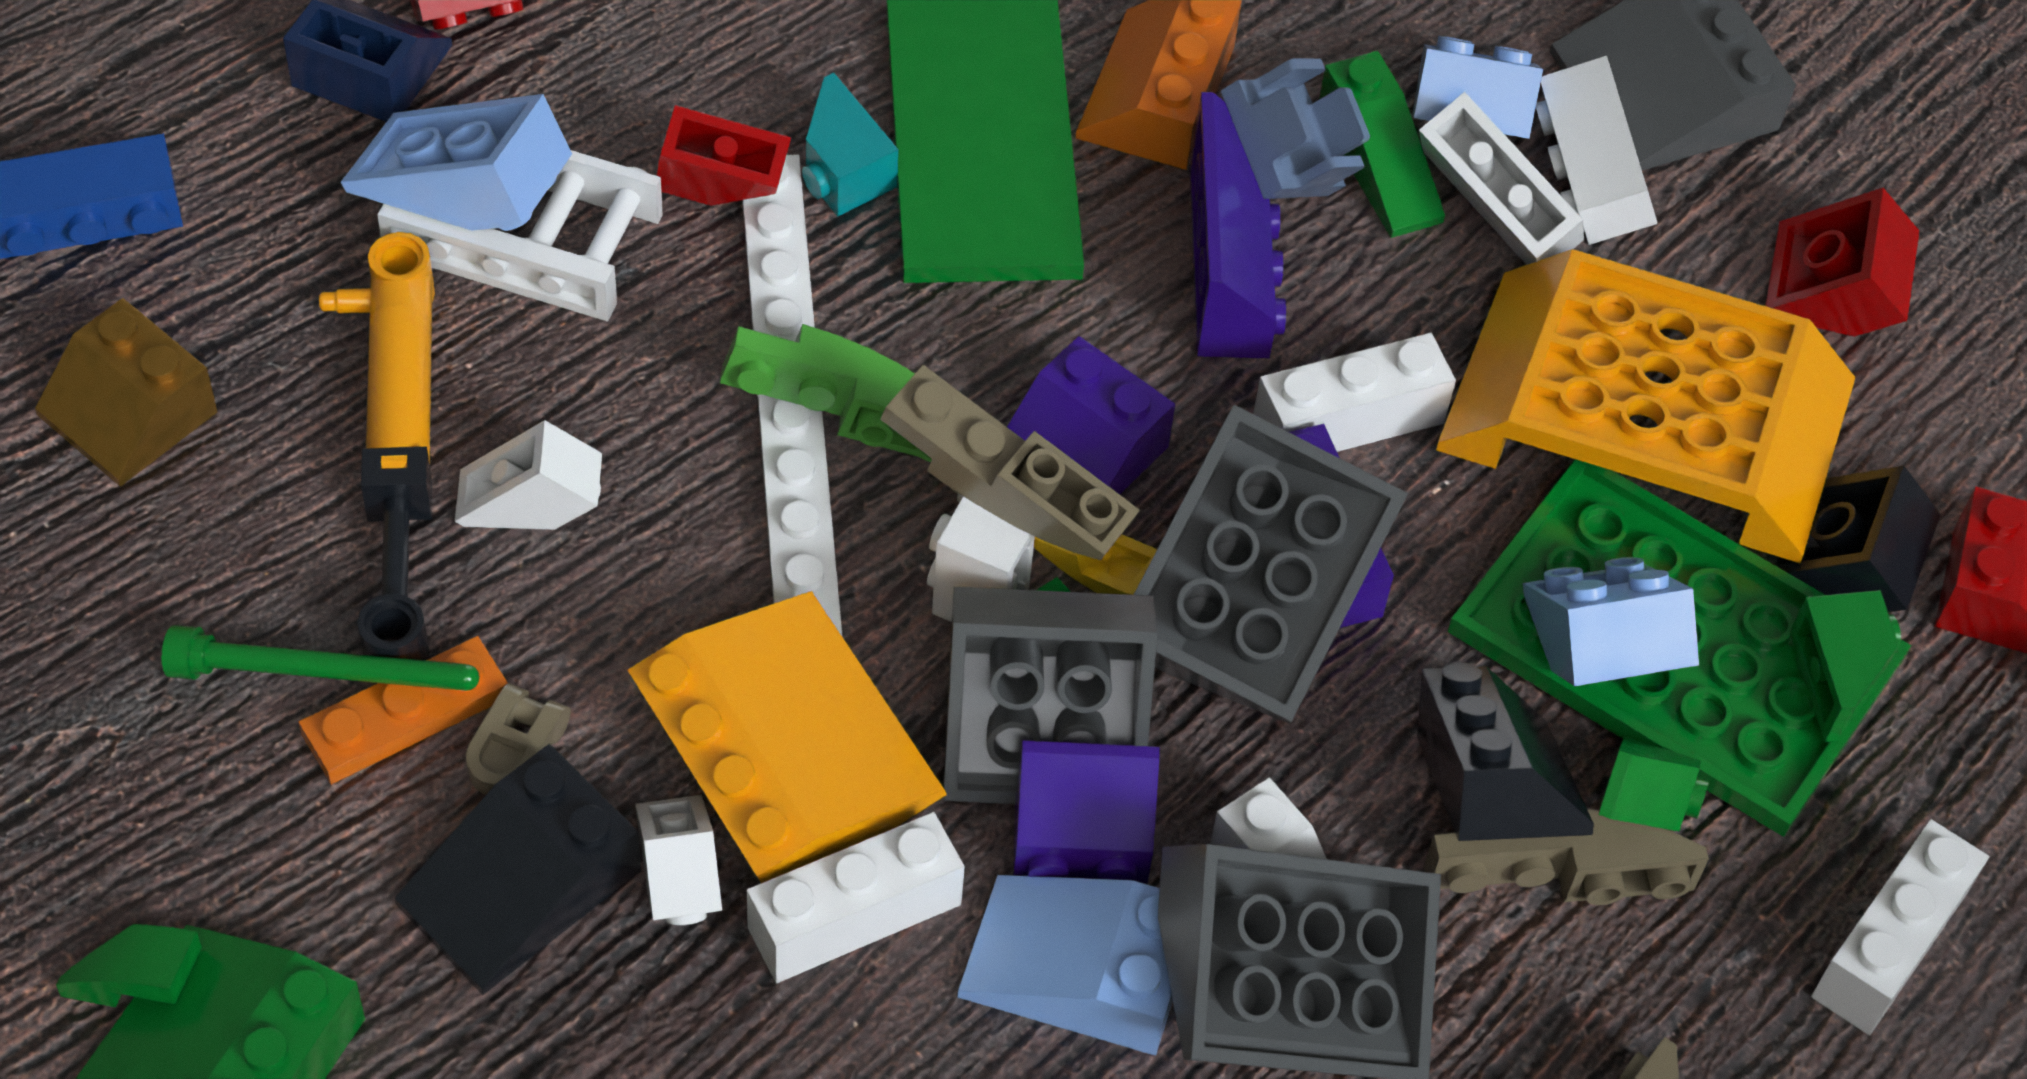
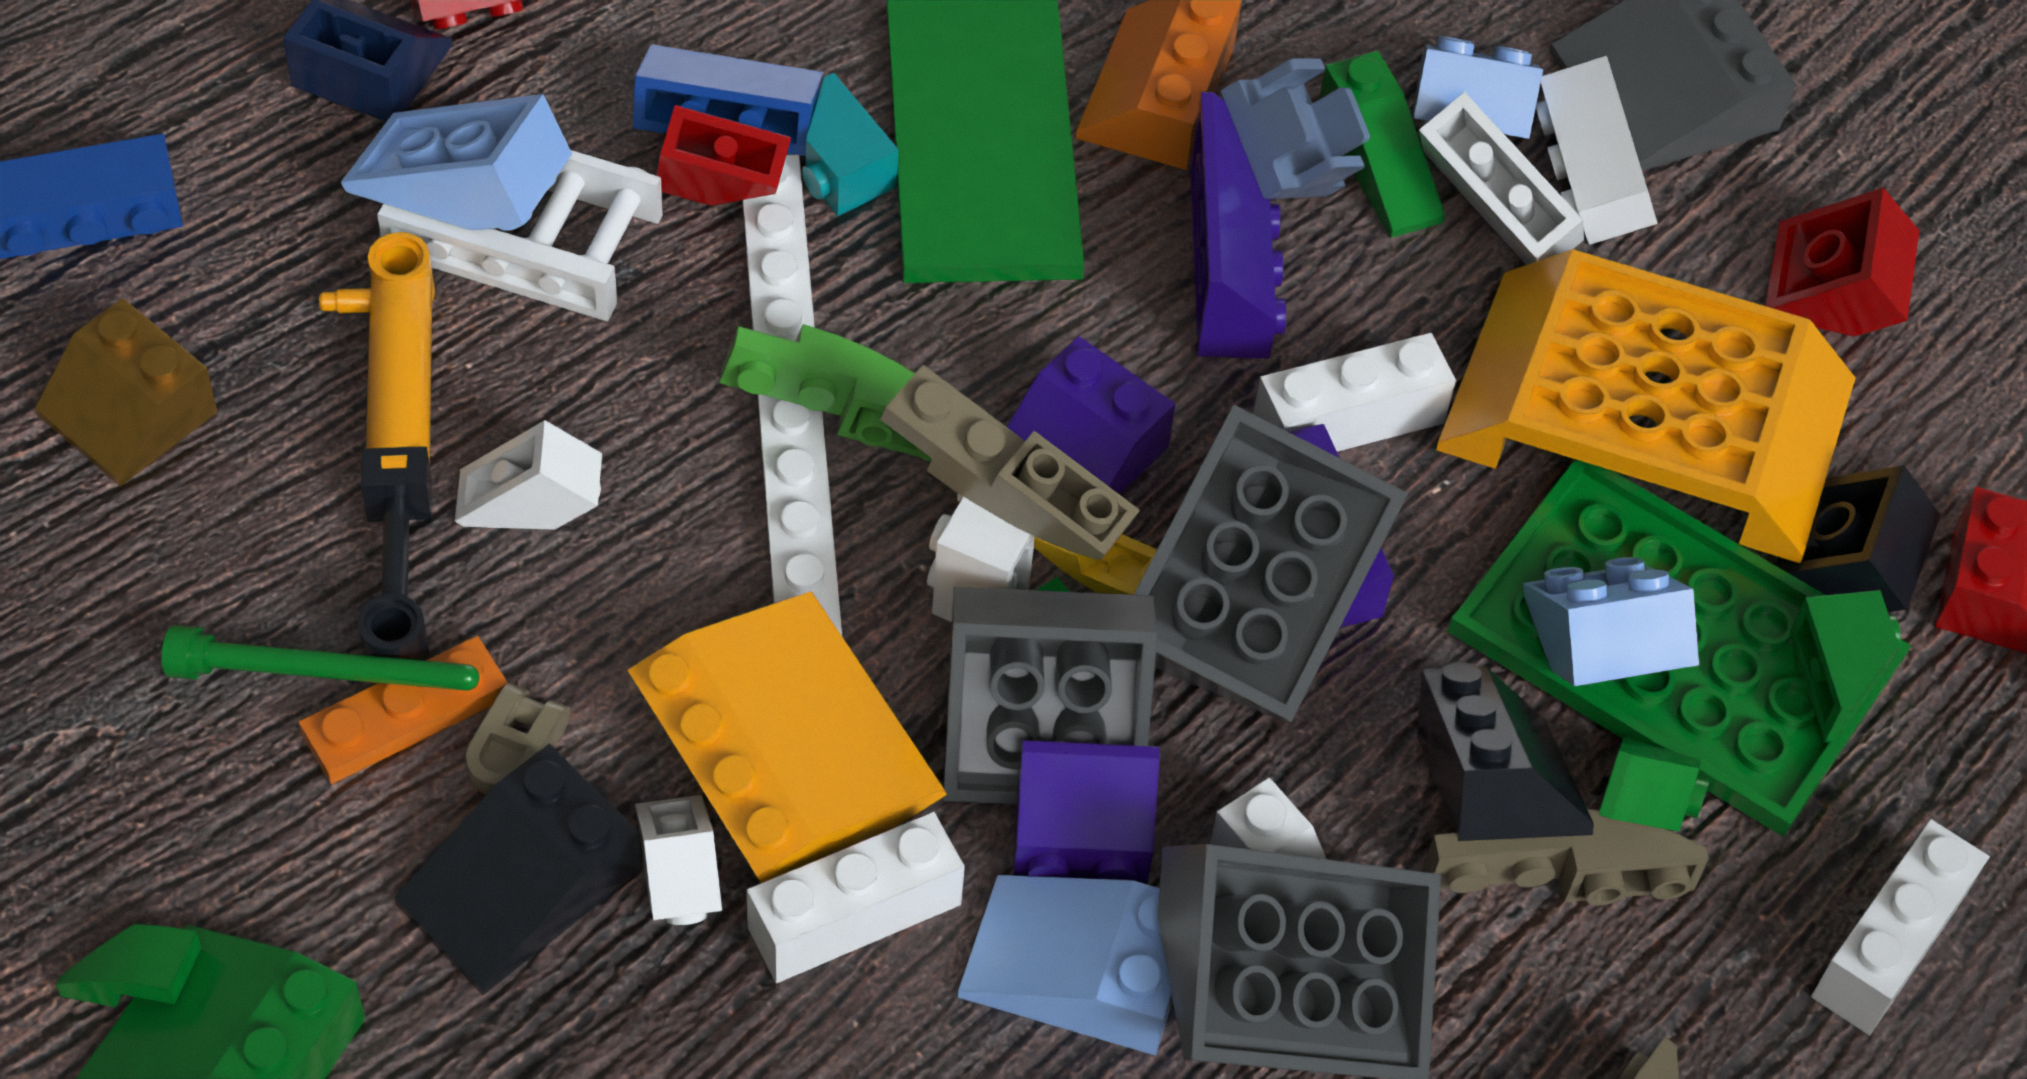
(726, 87): none -> blue brick

